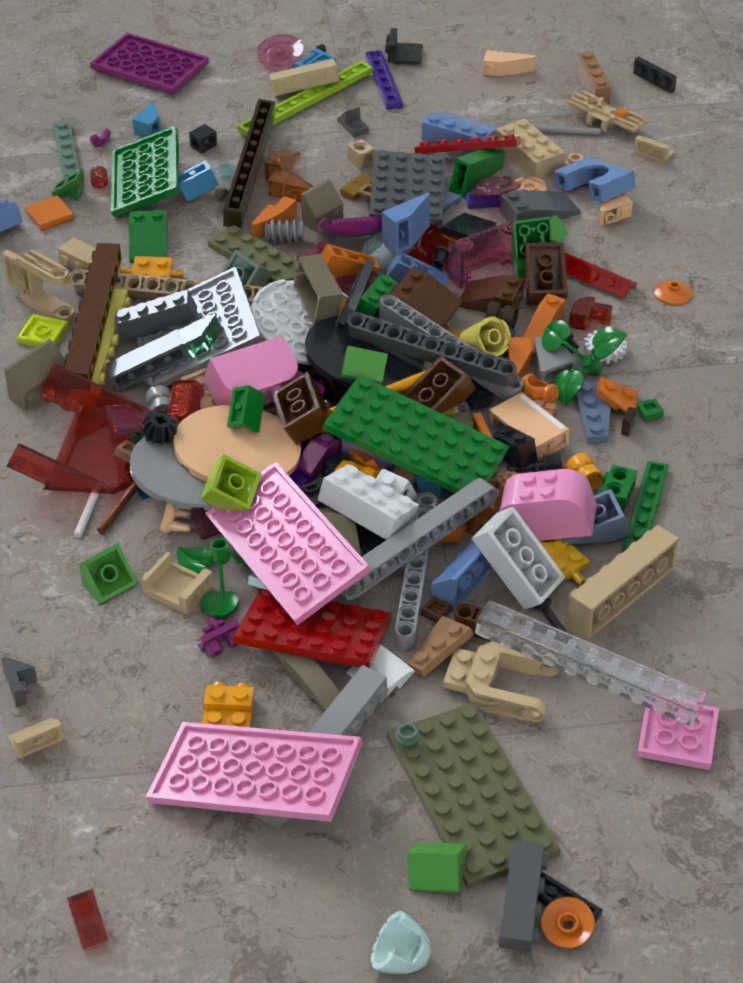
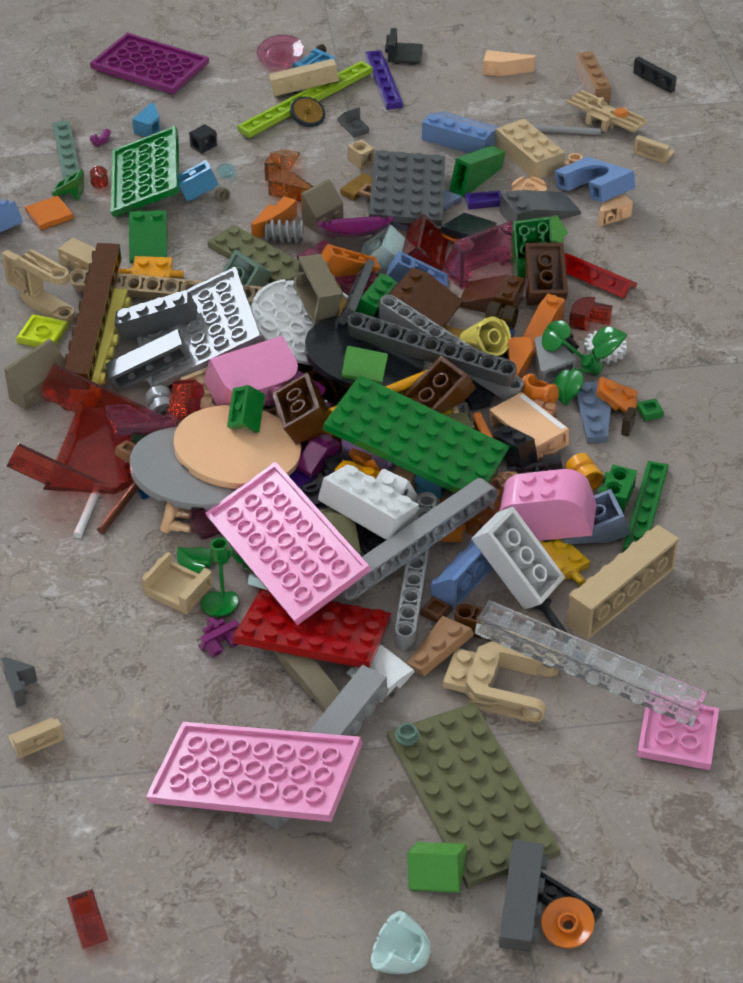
(107, 574): bright green slope -> none
(159, 428): black gear -> none
(200, 335): clear green slope -> none
(228, 704): light orange plate -> none
(230, 485): lime slope -> none
(249, 164): dark brown brick -> none
(307, 111): none -> pearl gold wheel
(406, 223): medium blue slope -> none
(441, 255): black pin -> none
(473, 144): red plate -> none
(494, 186): clear pink piece -> none
(673, 292): orange dish -> none

